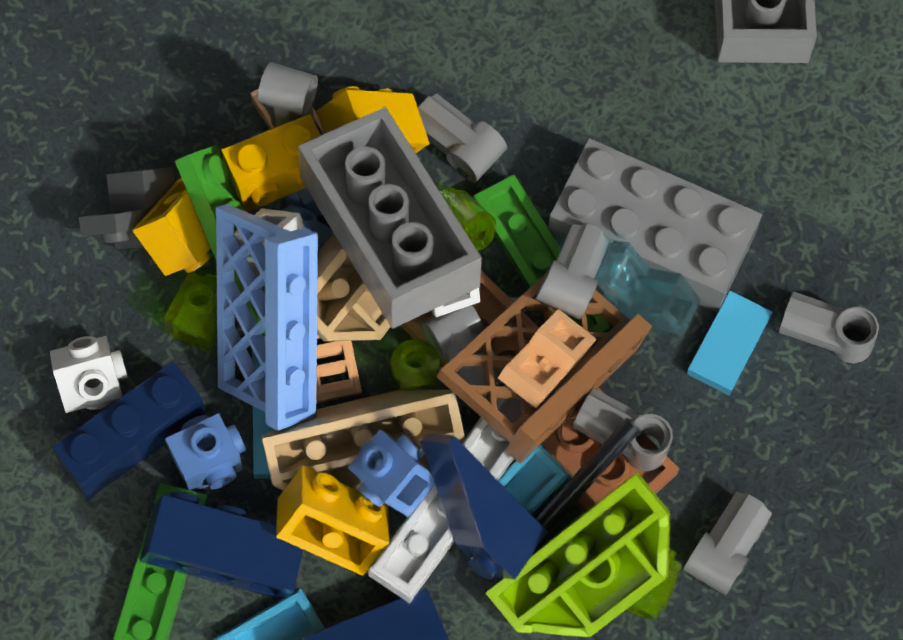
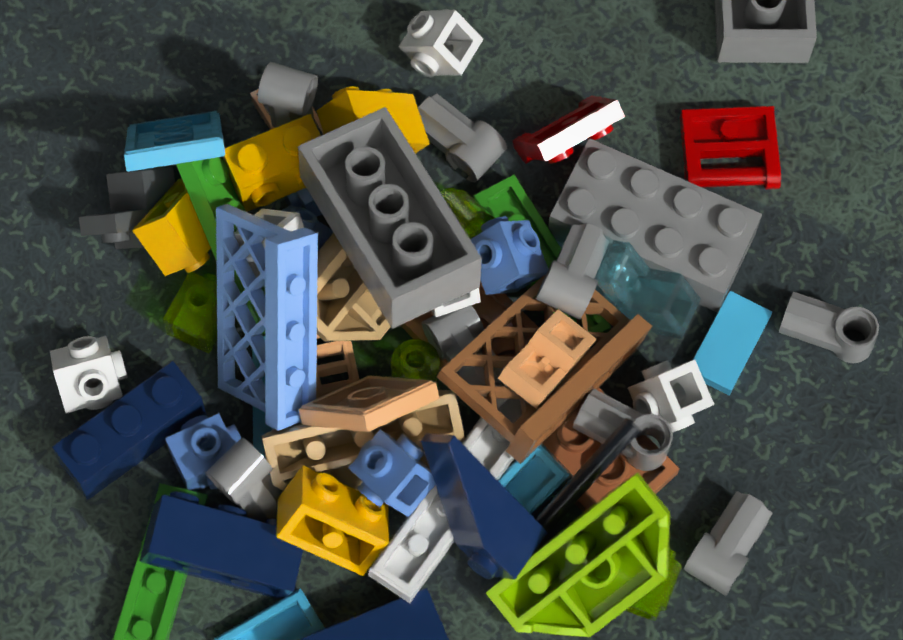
(174, 141): none -> medium azure tile
(246, 481): none -> light grey piece
(368, 403): none -> light nougat tile
(440, 43): none -> white brick
(509, 255): none -> medium blue brick
(557, 139): none -> plate
(672, 393): none -> white brick
(731, 135): none -> red plate

